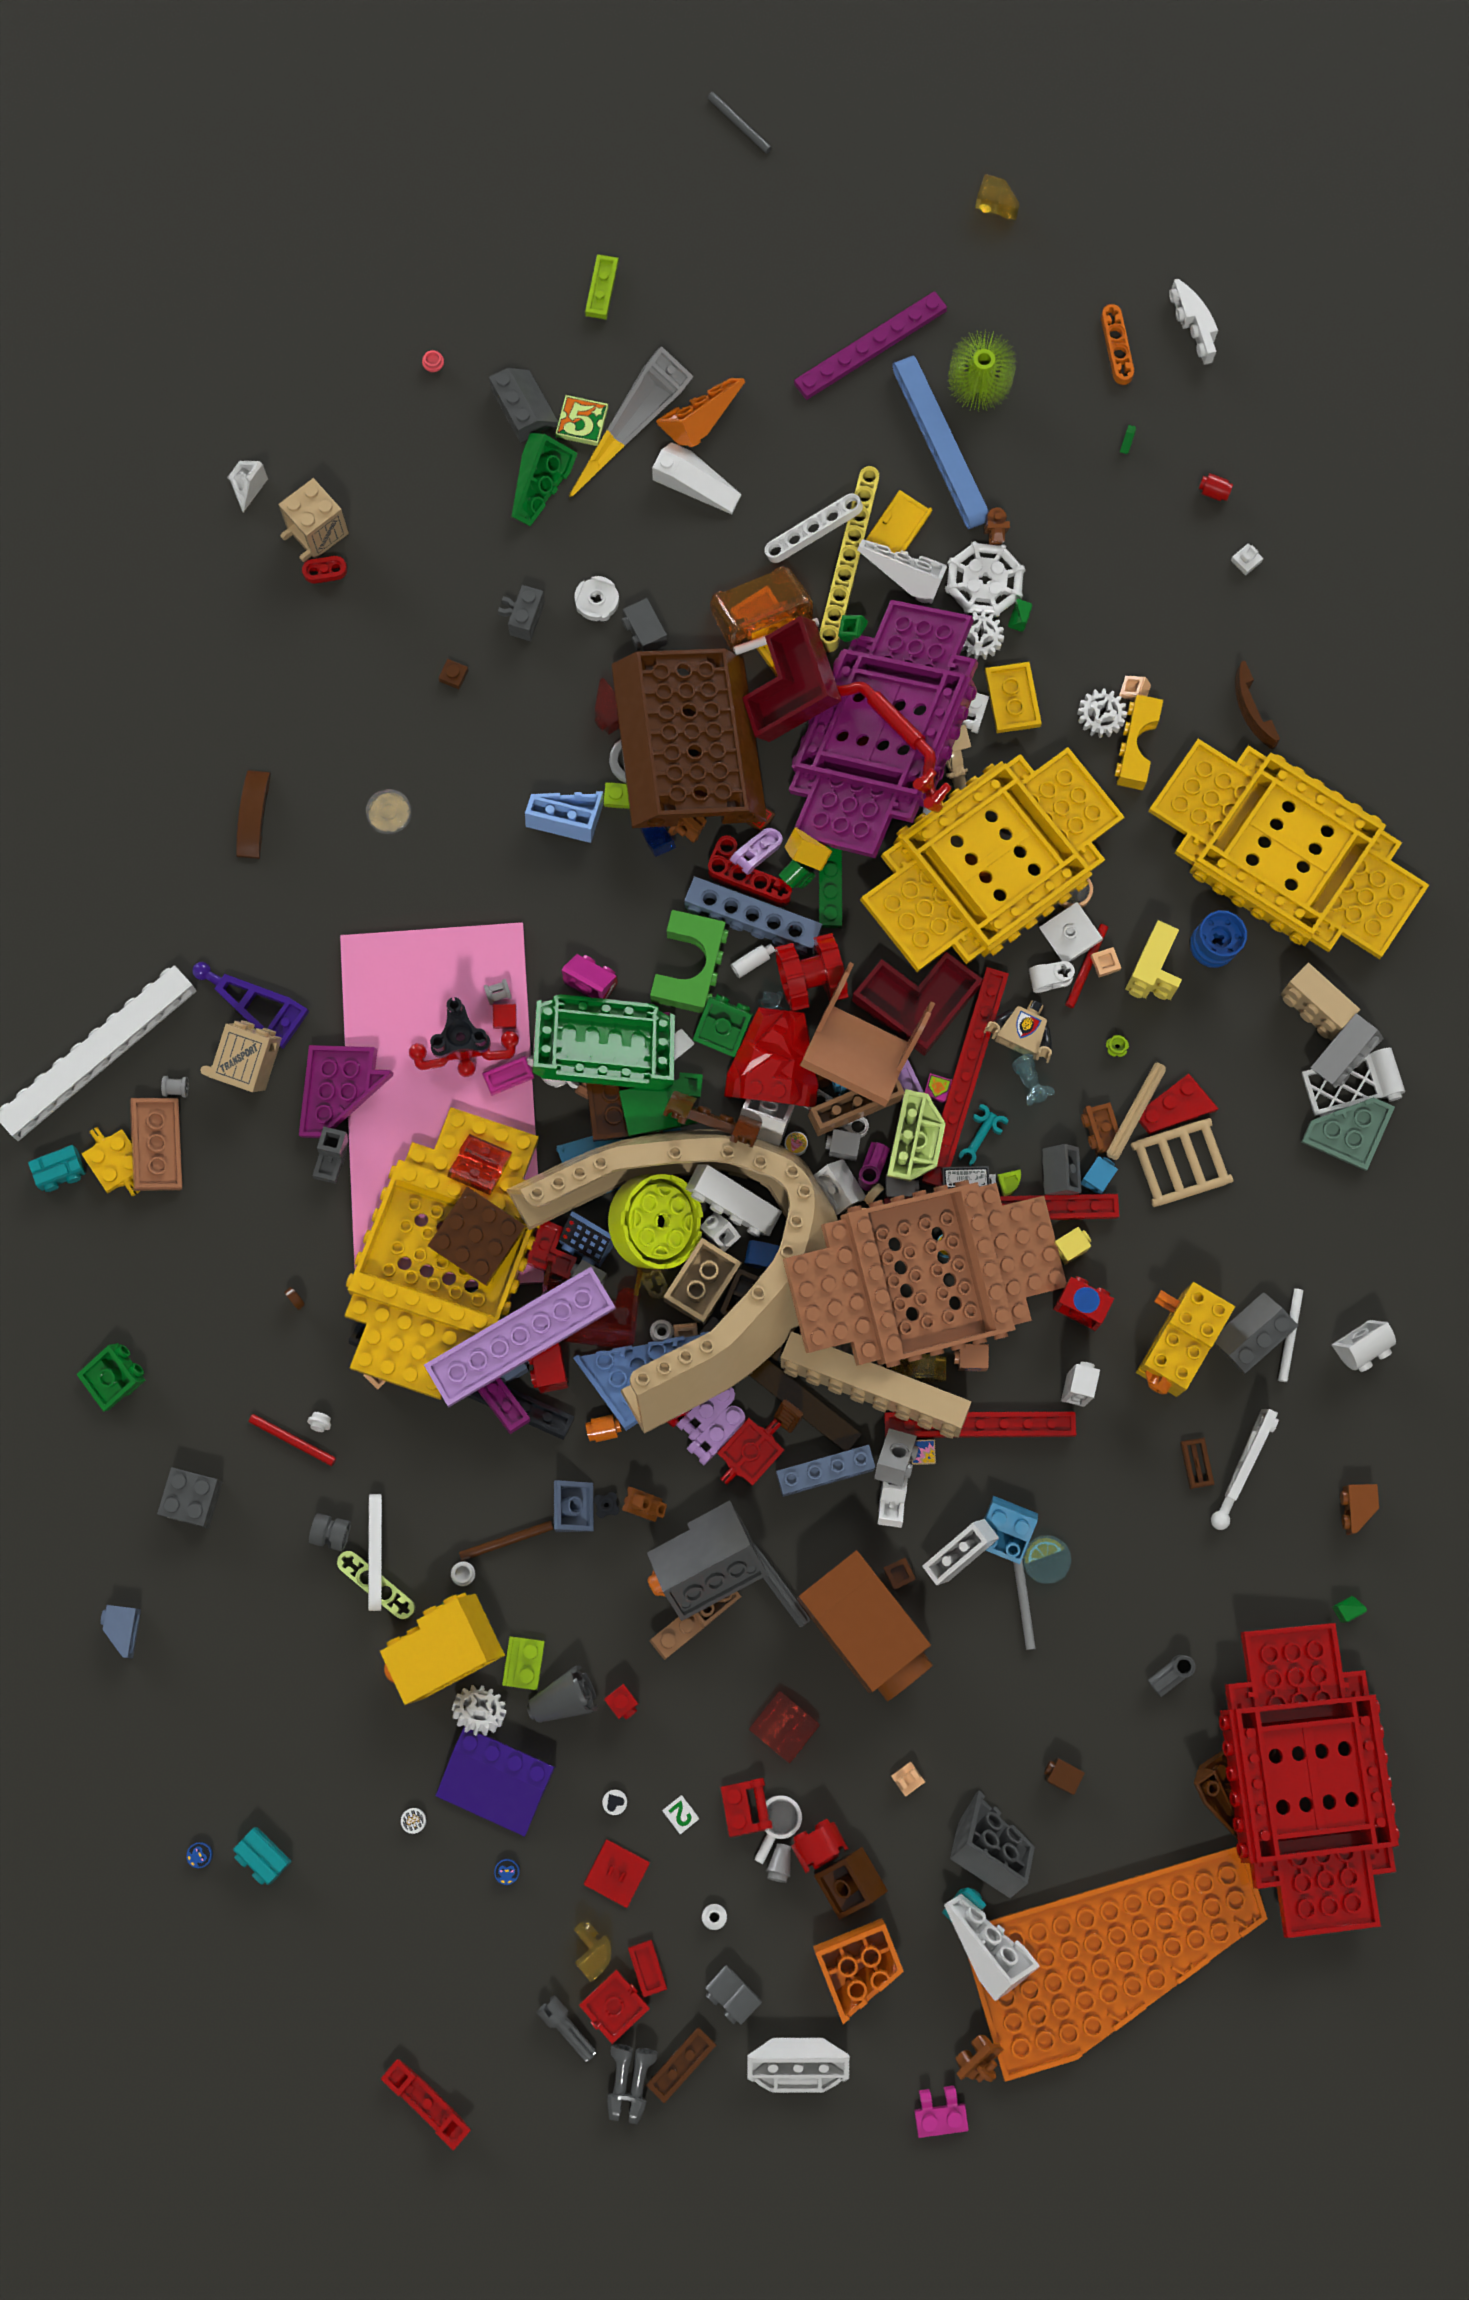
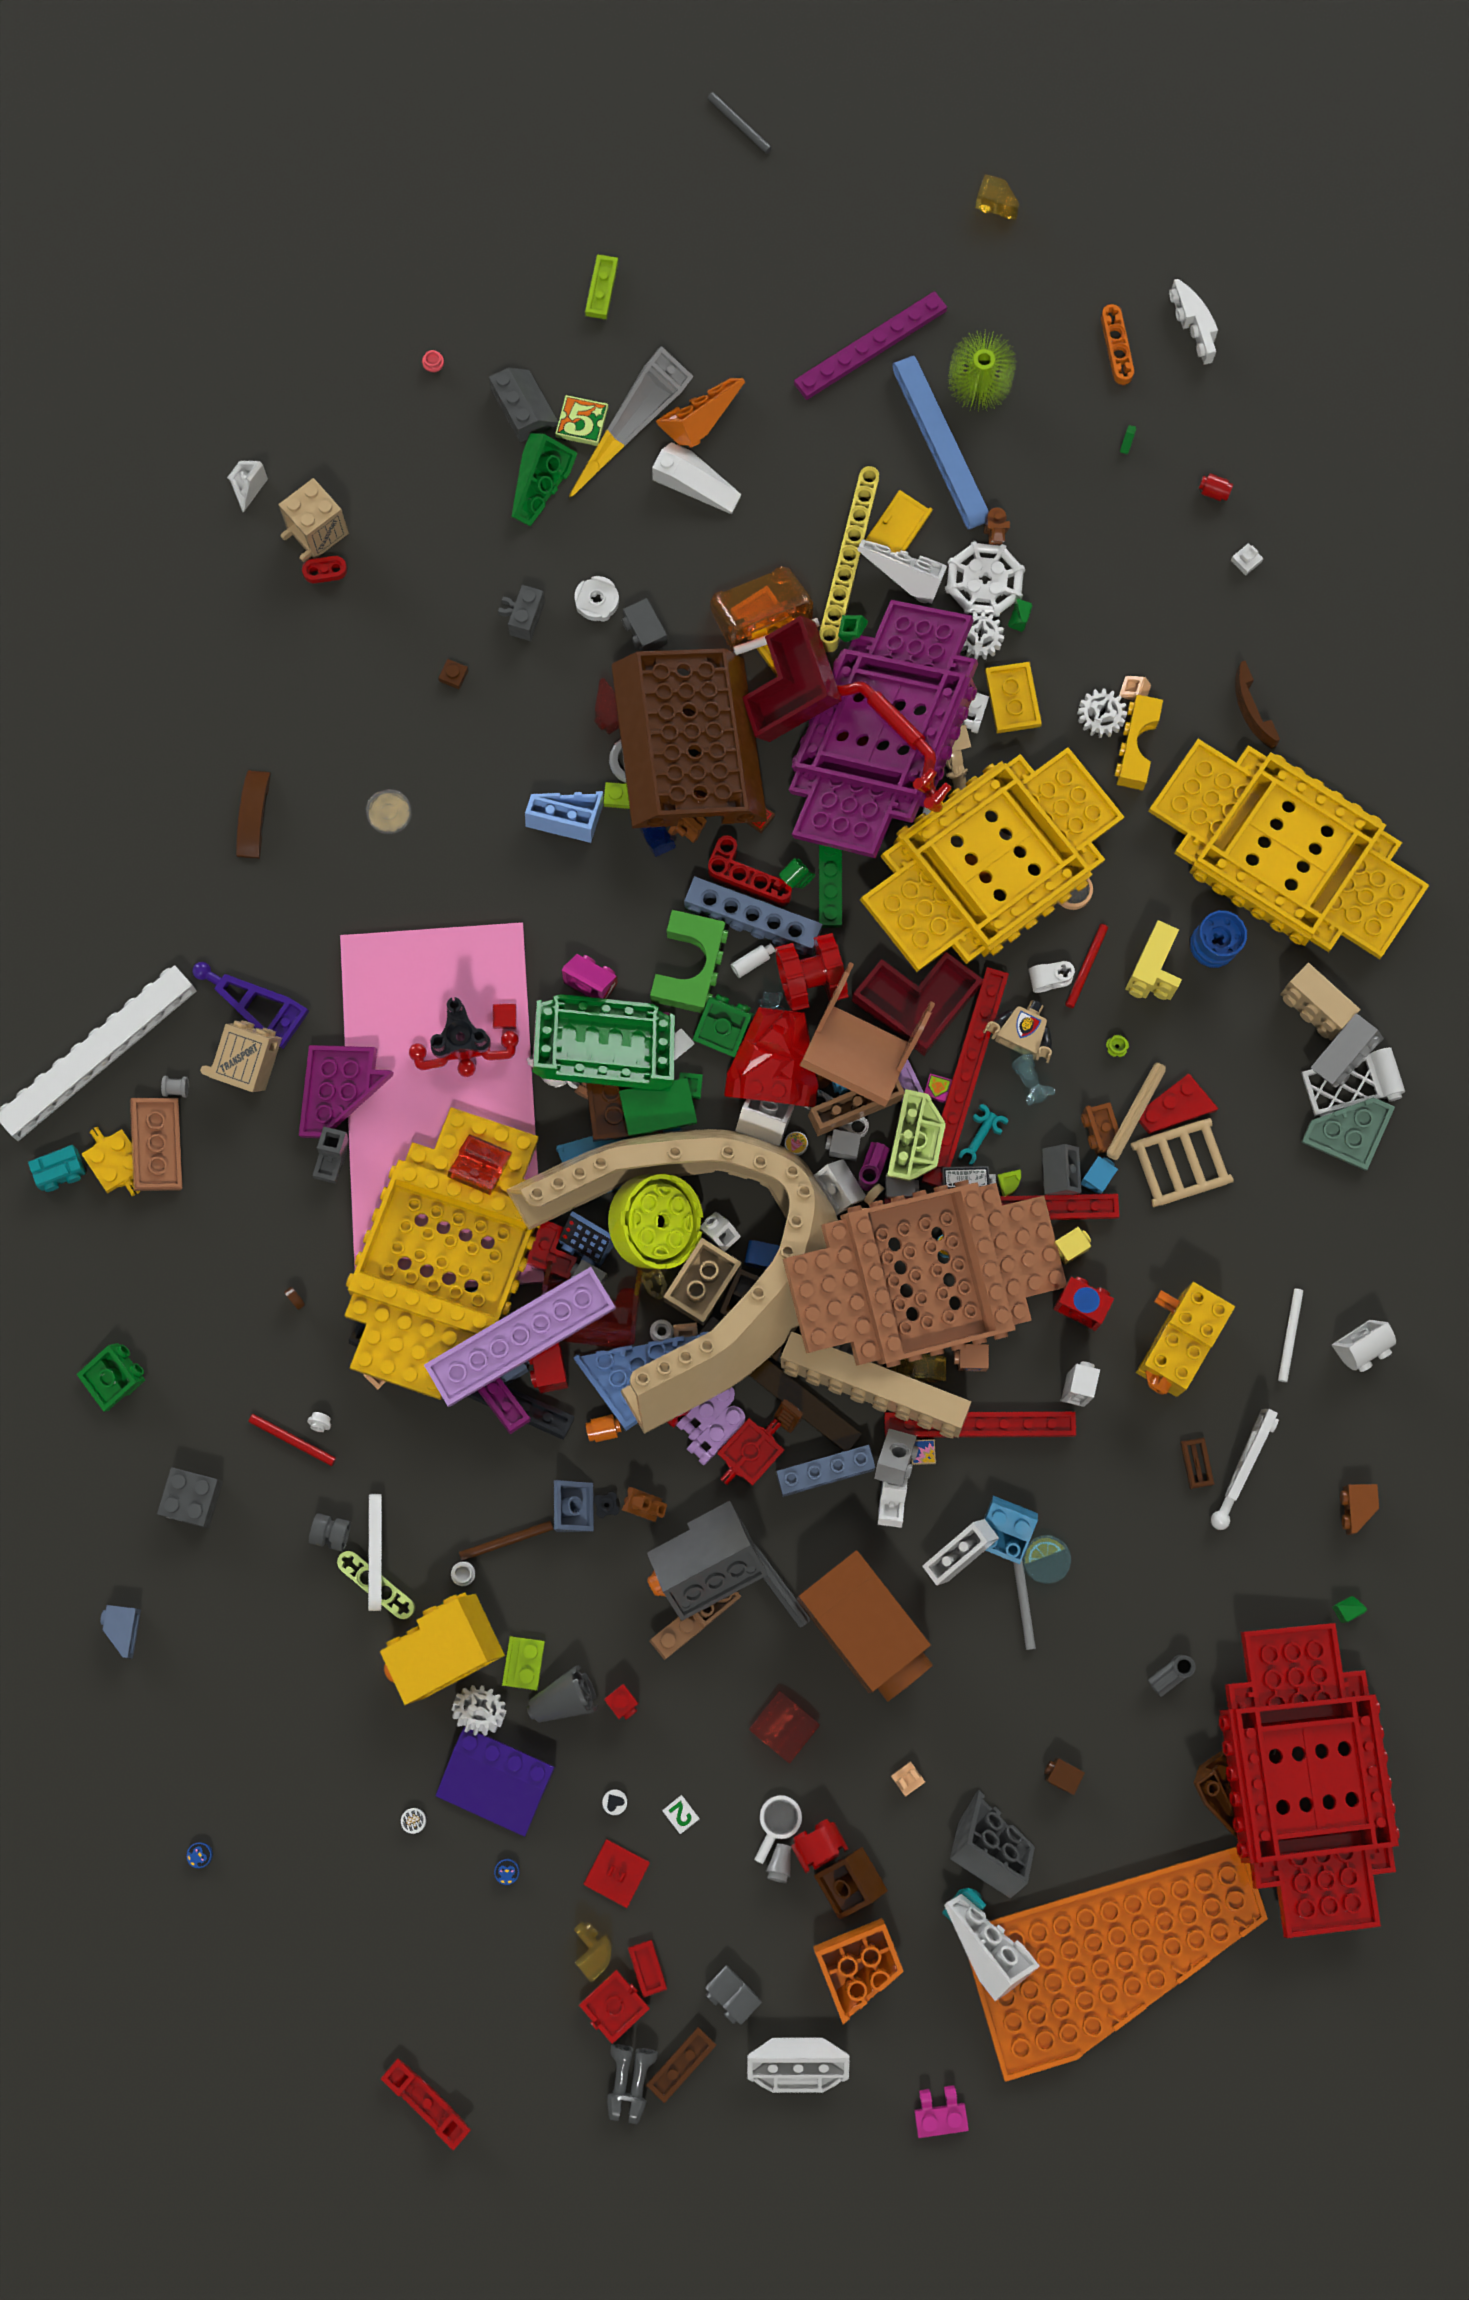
(261, 1856): teal brick -> none
(477, 1236): reddish brown plate -> none
(495, 988): light grey bush -> none
(508, 1075): dark pink tile -> none
(555, 2016): dark grey piece -> none
(683, 1109): reddish brown wedge -> none
(706, 1916): white plate -> none
(733, 1200): white brick -> none
(738, 1808): red plate -> none
(757, 849): lavender plate -> none
(807, 850): yellow slope -> none
(820, 519): white beam -> none
(899, 1573): reddish brown plate -> none
(982, 2063): dark orange hips -> none
(1071, 933): white plate -> none
(1106, 962): light nougat tile -> none
(1255, 1332): dark grey slope -> none

